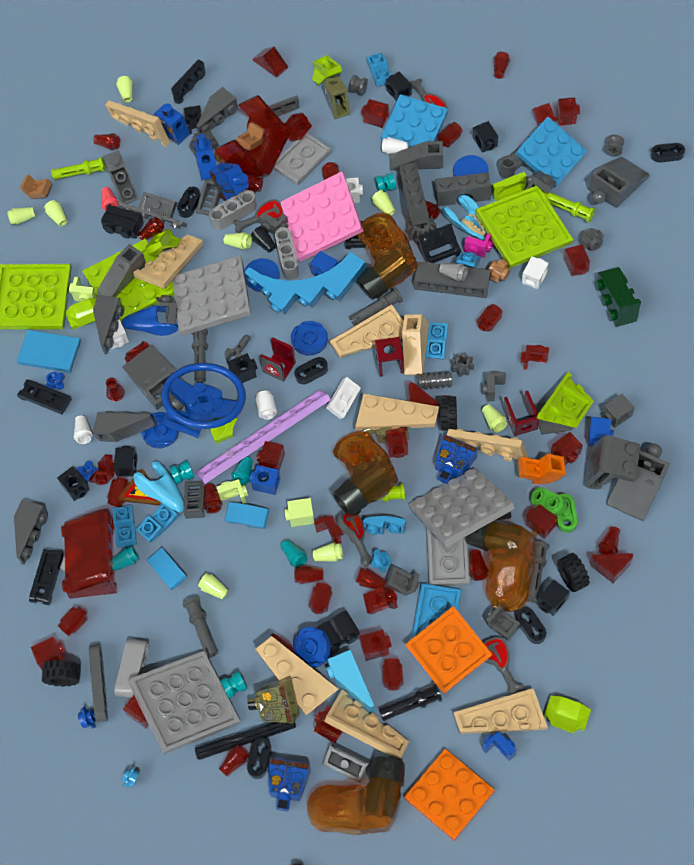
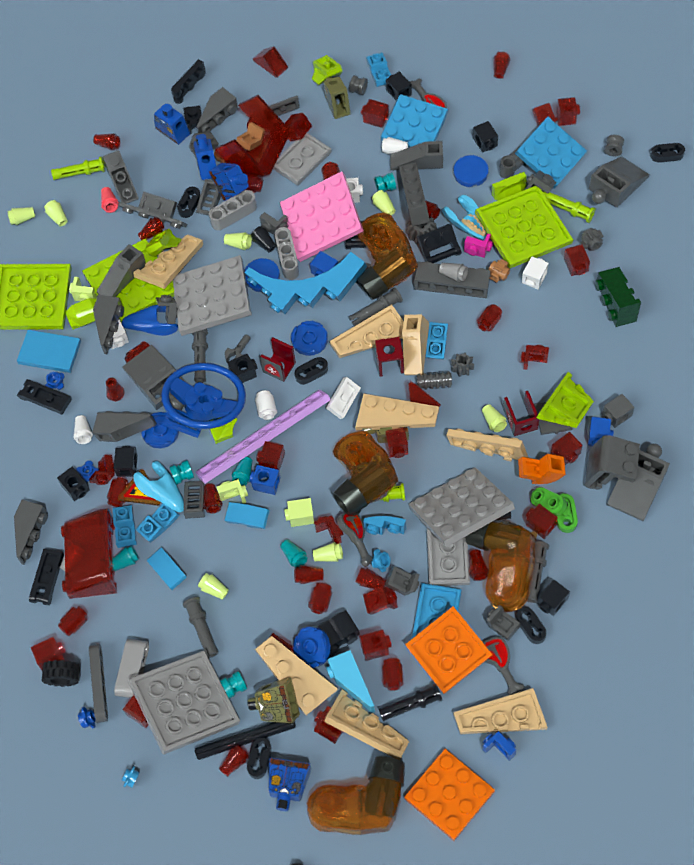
(35, 188): medium nougat bracket -> none
(122, 222): black brick -> none
(125, 88): yellowish green cone -> none
(139, 121): tan wing -> none
(271, 207): dark grey piece -> none
(346, 762): dark grey slope -> none
(448, 413): black tyre -> none
(449, 134): clear red brick -> none
(451, 187): dark grey arch -> none
(454, 458): blue torso -> none
(468, 259): dark azure slope -> none
(493, 378): dark grey bracket -> none
(567, 714): lime slope -> none
(573, 572): black tyre -> none
(610, 541): clear red cone -> none
(611, 565): clear red slope -> none

